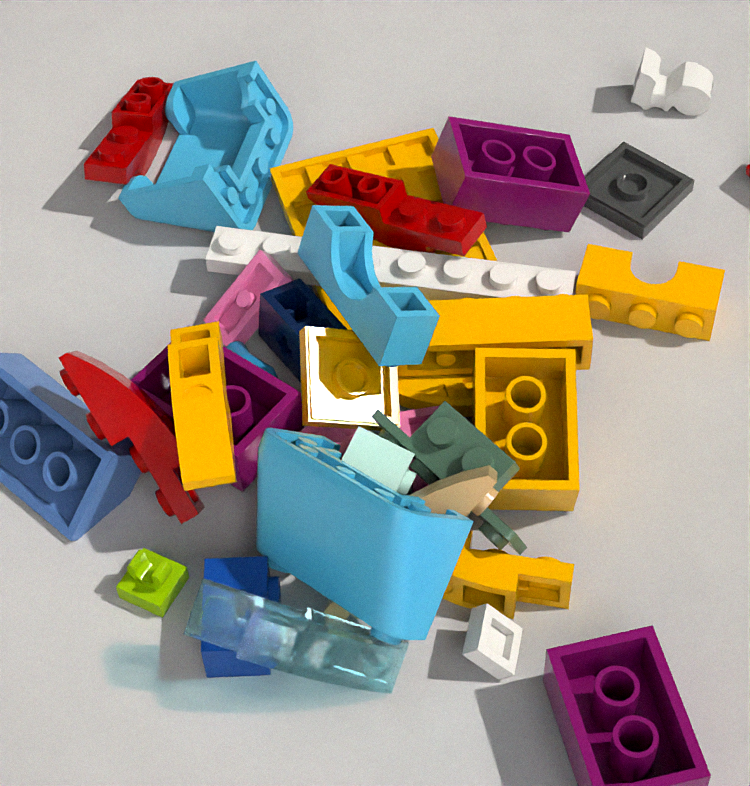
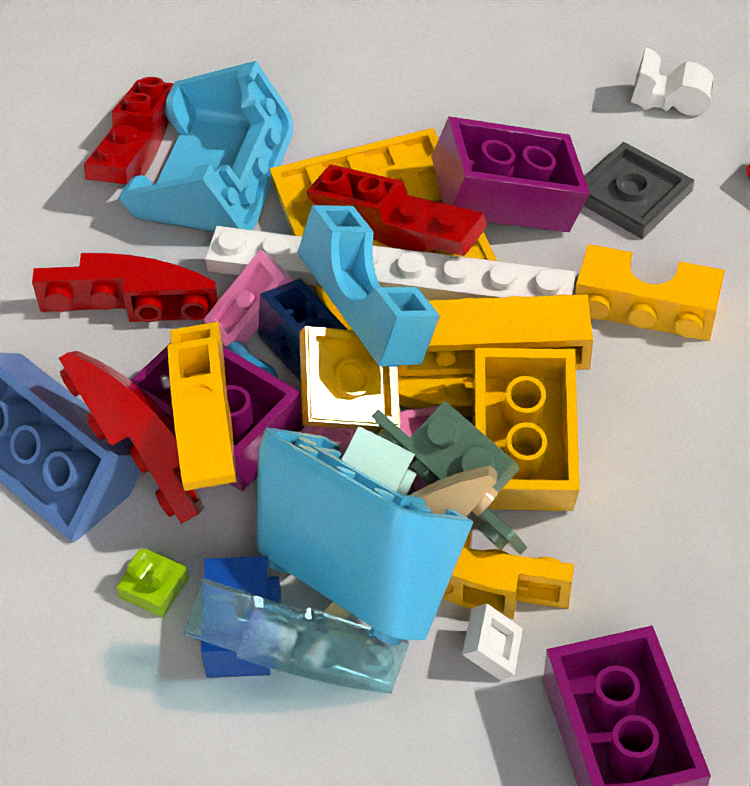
(142, 285): none -> red slope

